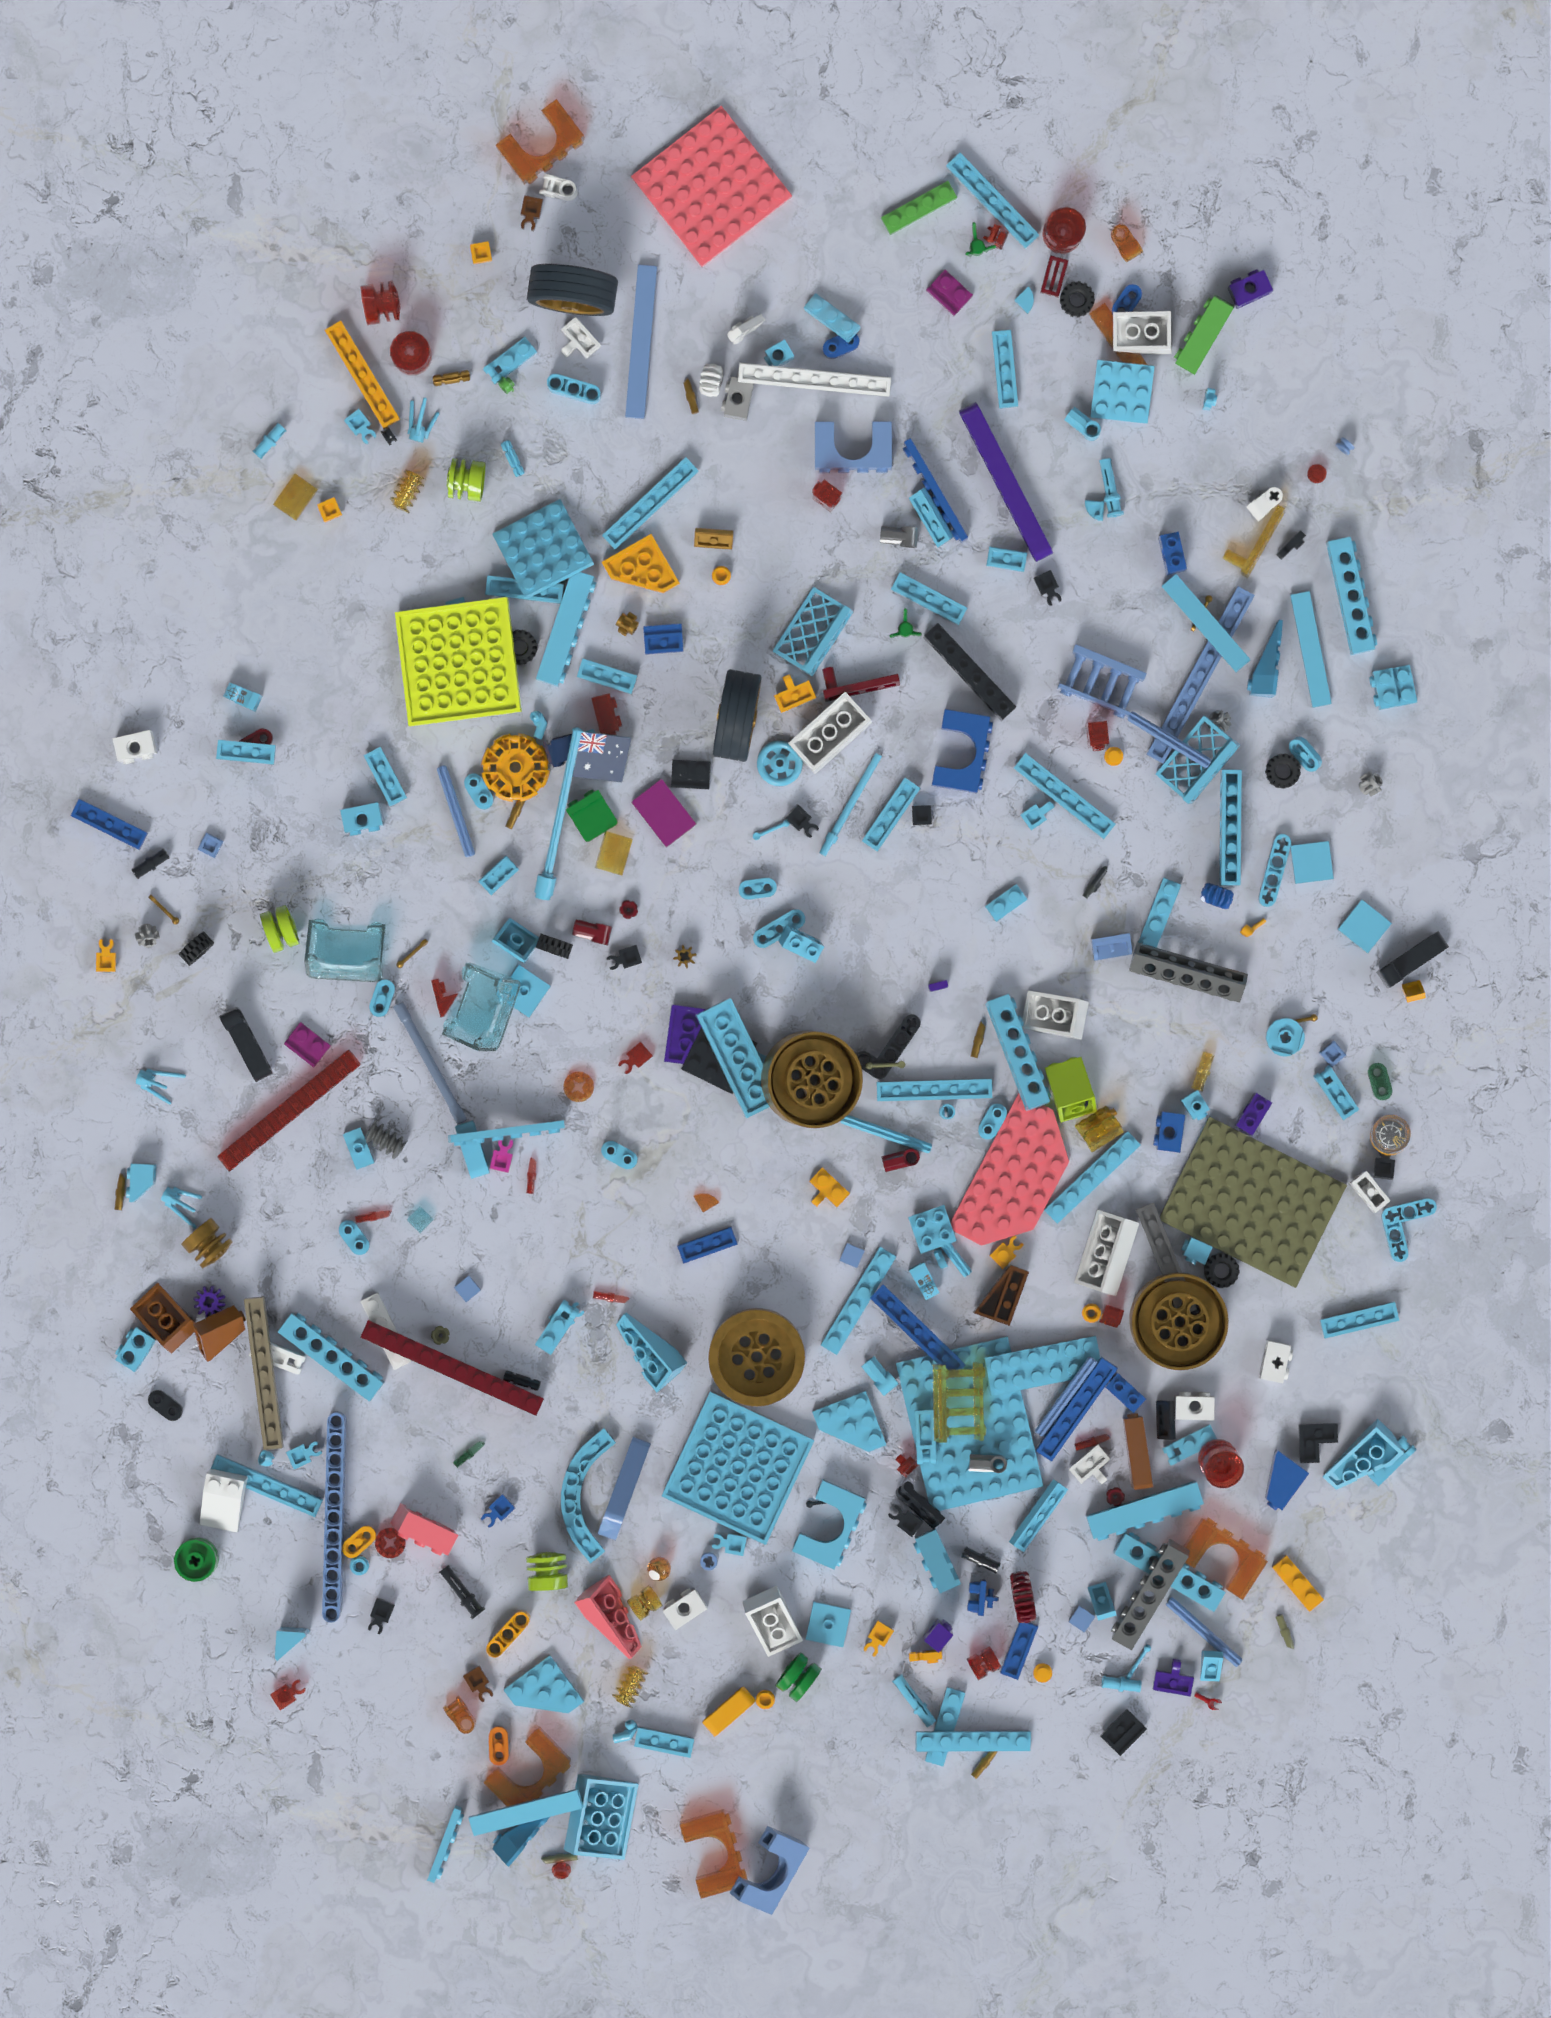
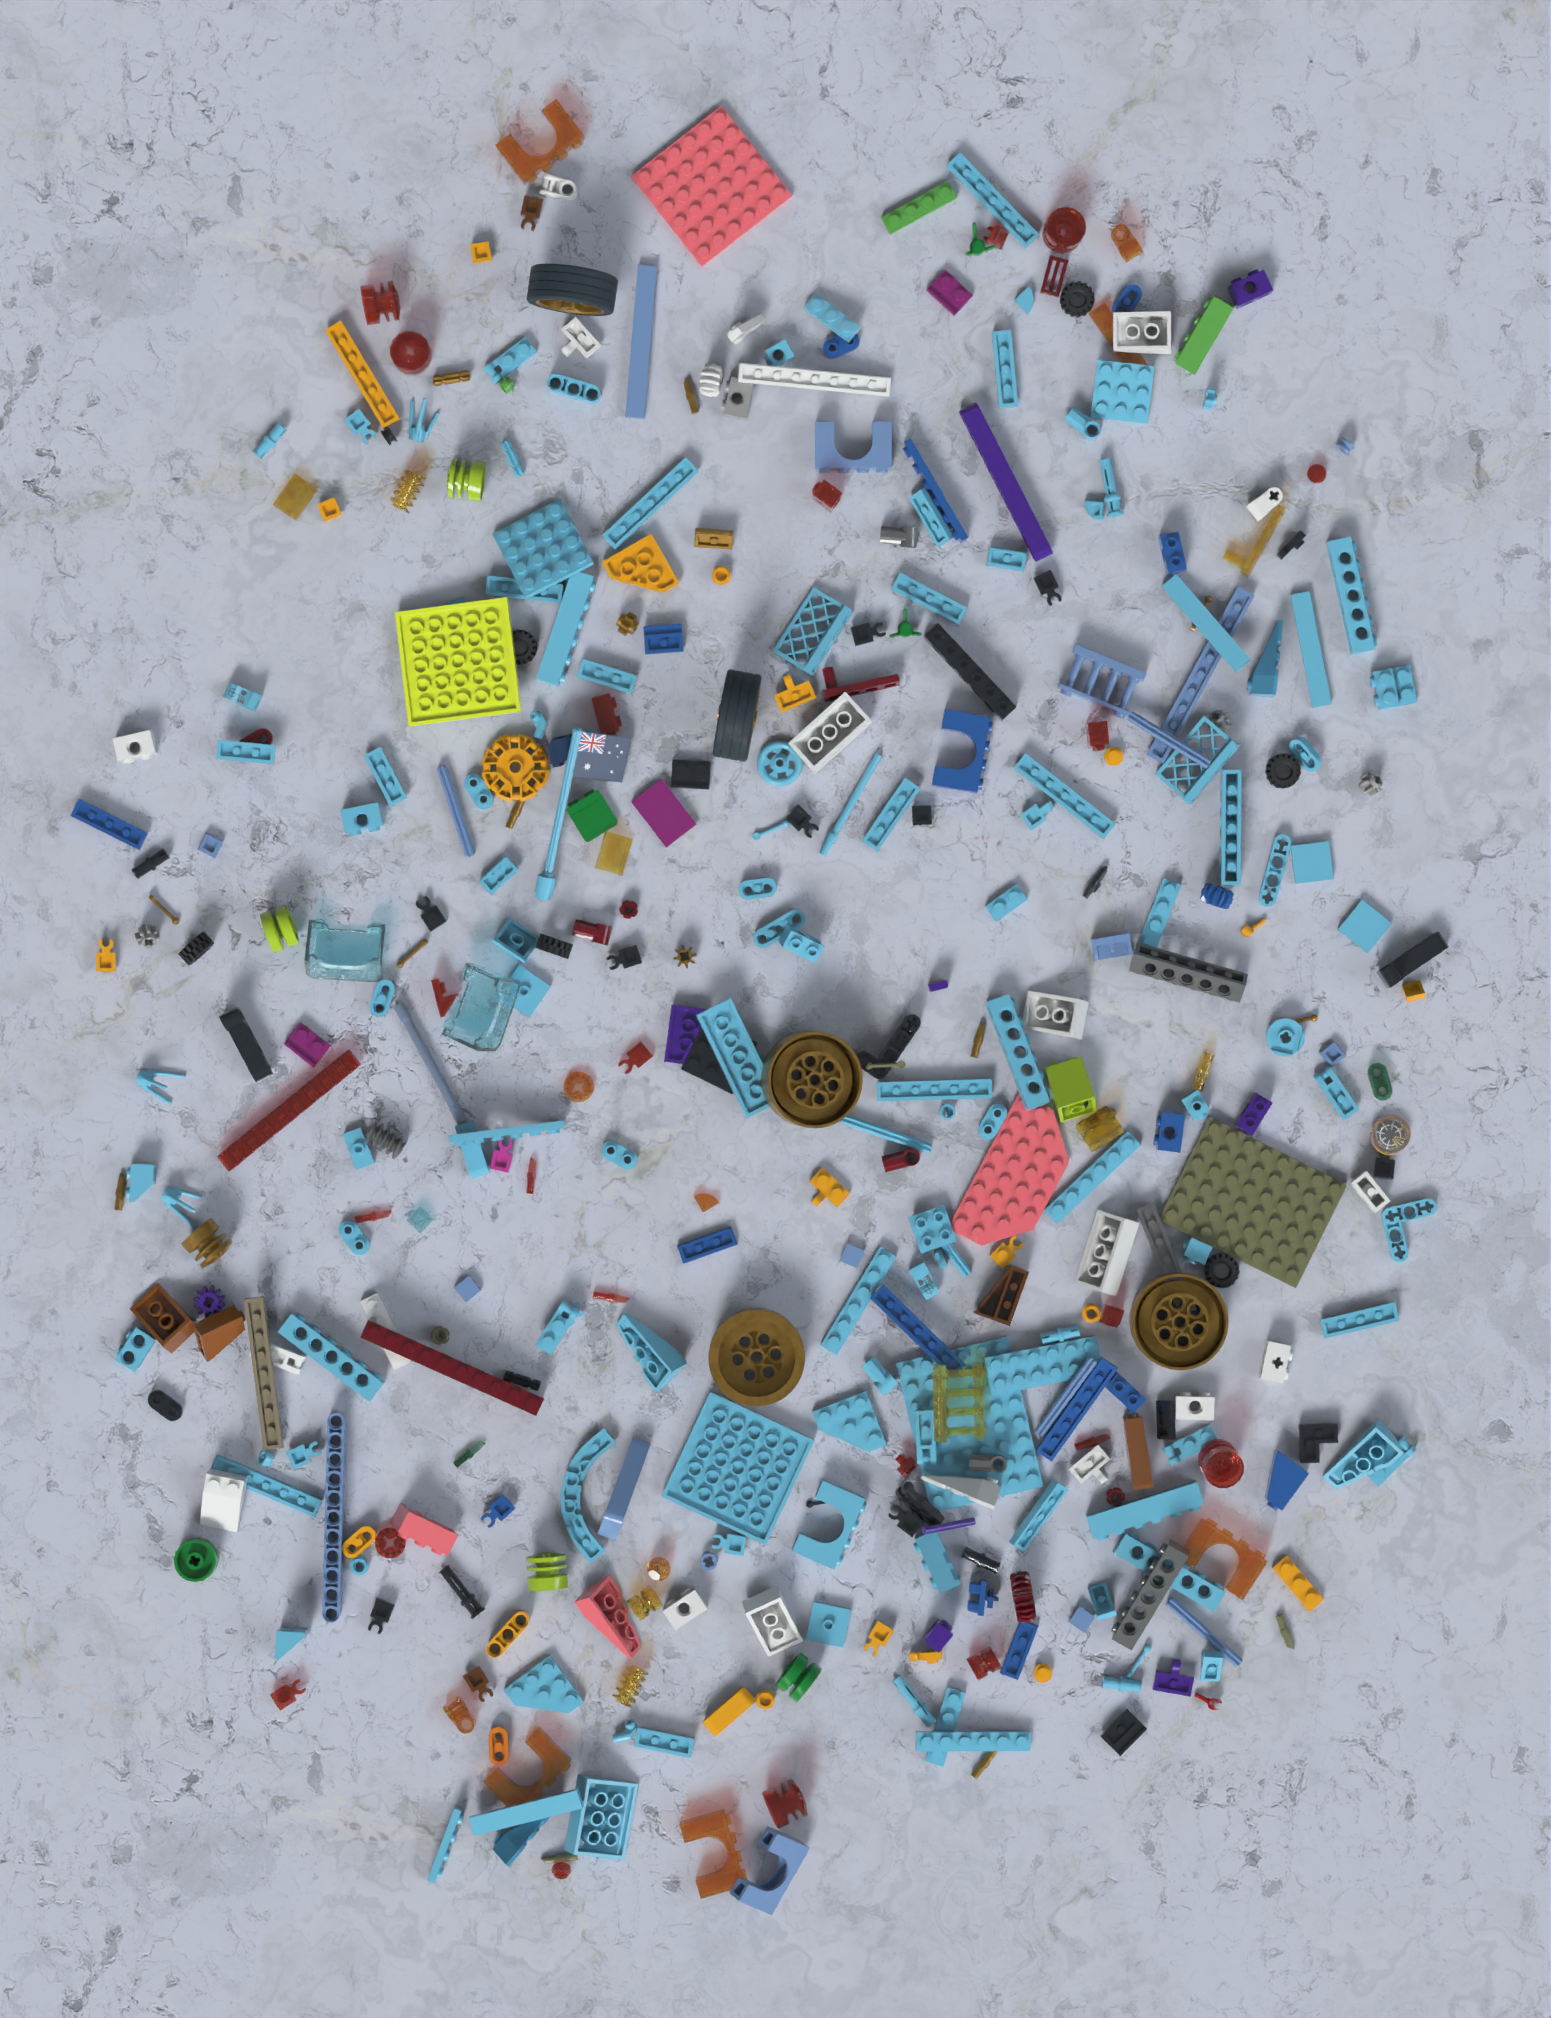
(432, 917): none -> black plate
(785, 1803): none -> clear red wheel
(864, 634): none -> black plate
(948, 1525): none -> dark purple bar
(976, 1489): none -> white wedge
(1059, 1334): none -> medium azure pin

